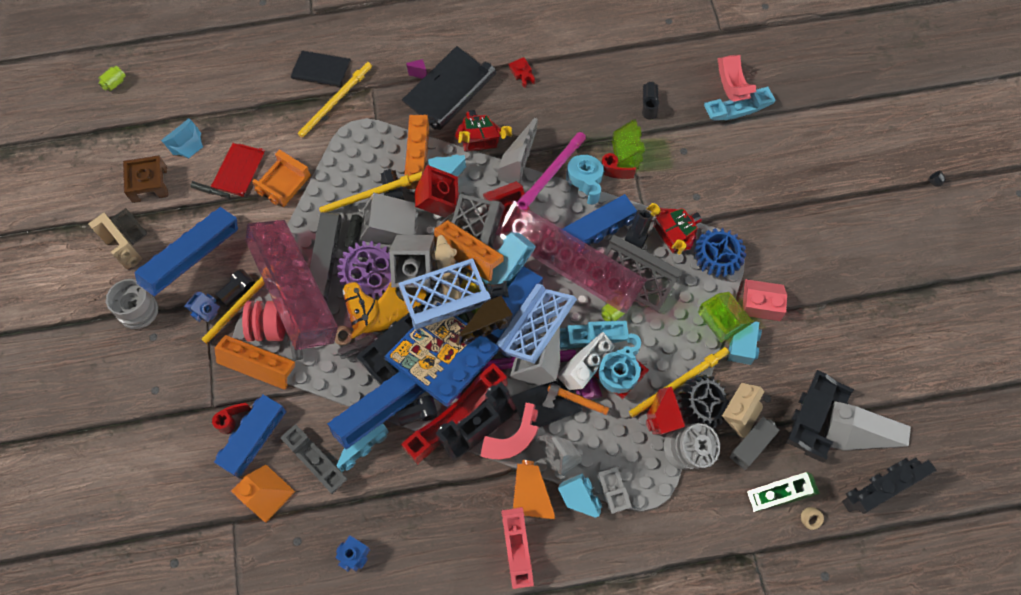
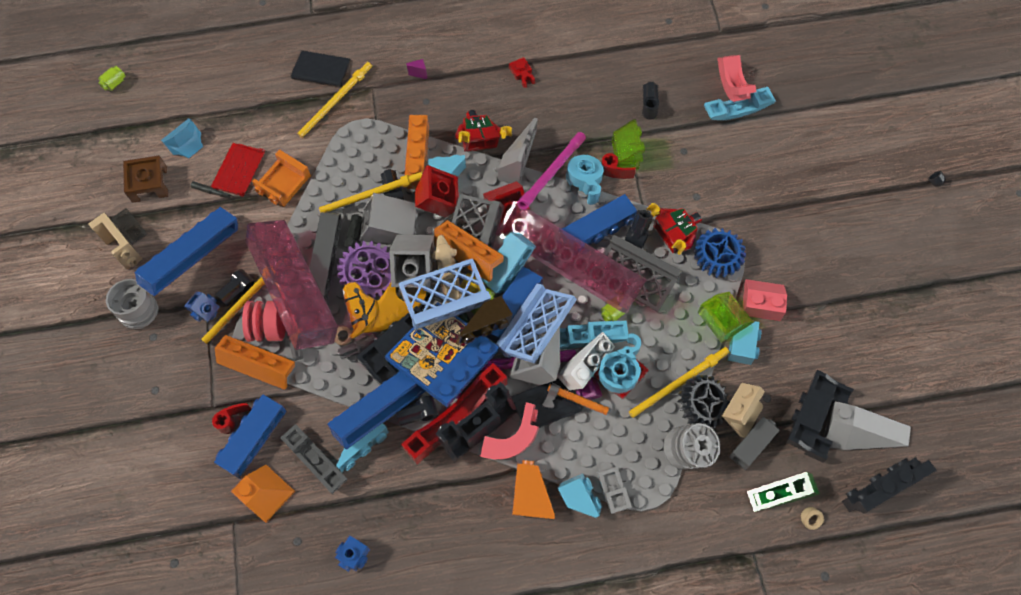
(449, 87): black door -> none
(498, 290): black bush -> none
(517, 548): coral arch -> none
(561, 452): light grey wedge -> none
(664, 413): red slope -> none

